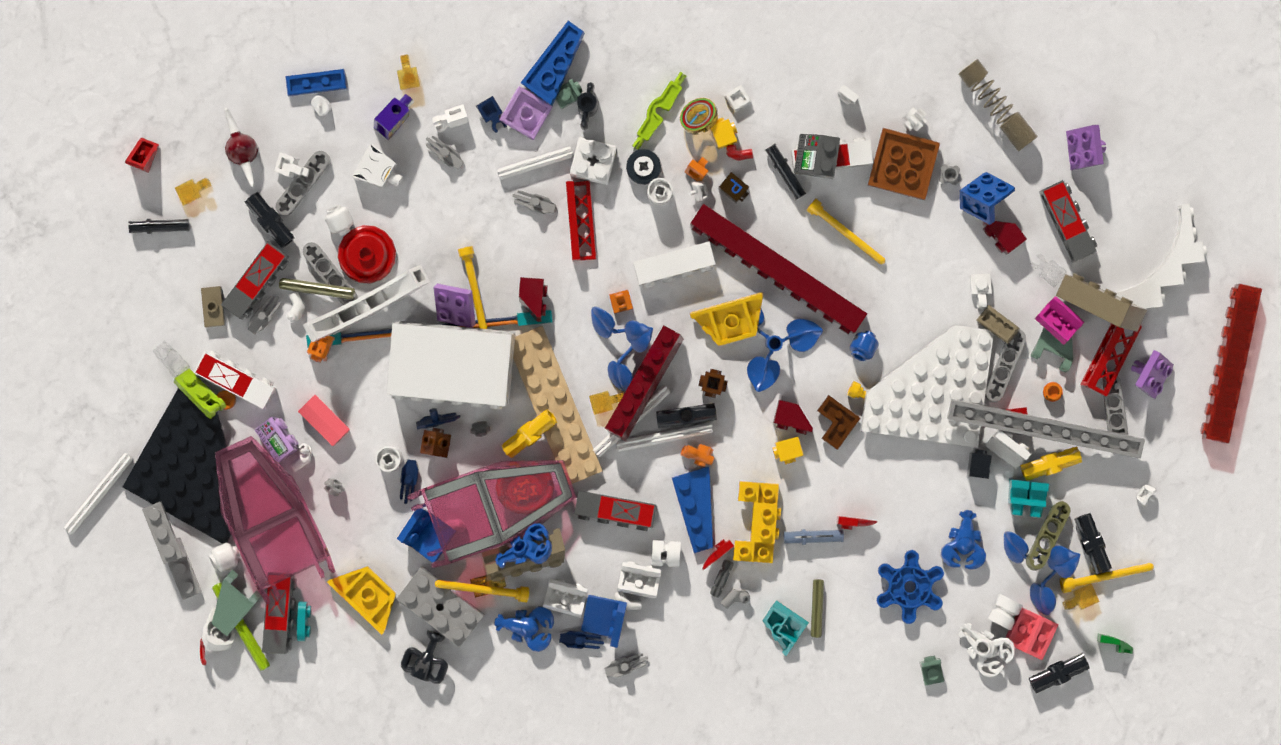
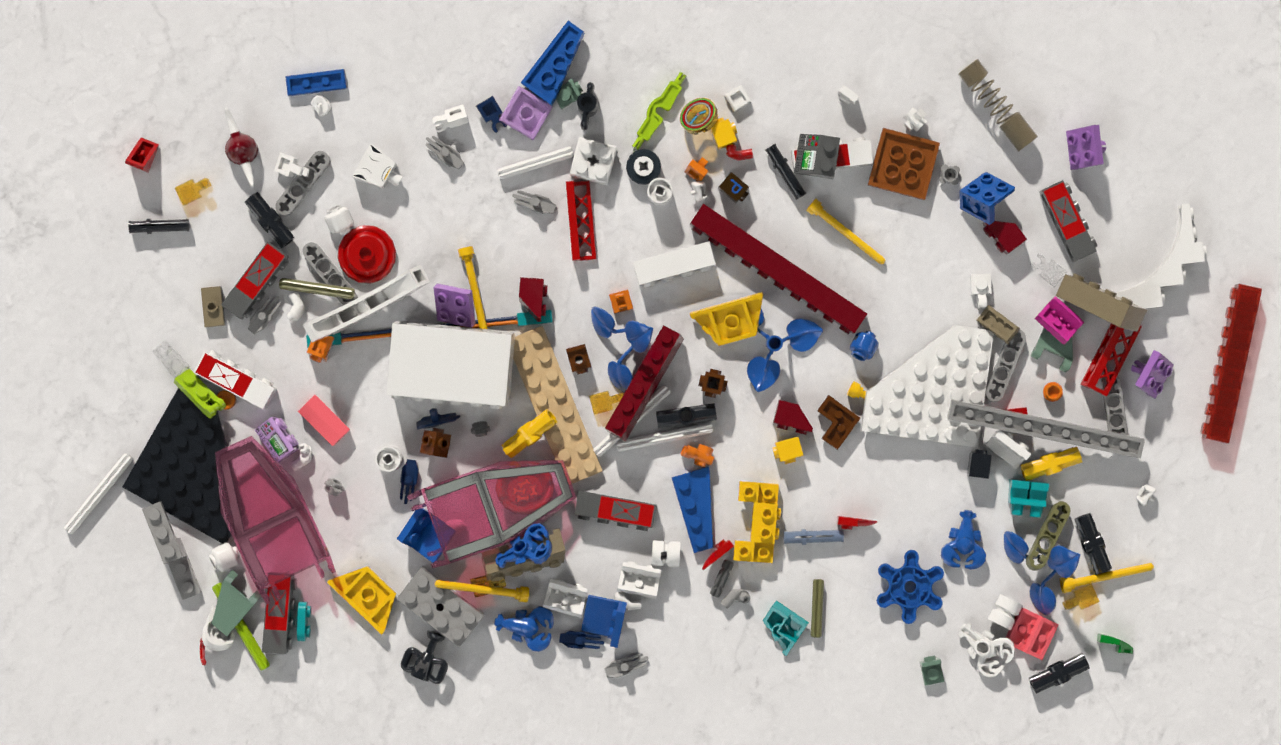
(387, 121): dark purple torso -> none
(408, 76): clear yellow plate -> none
(576, 351): none -> reddish brown brick

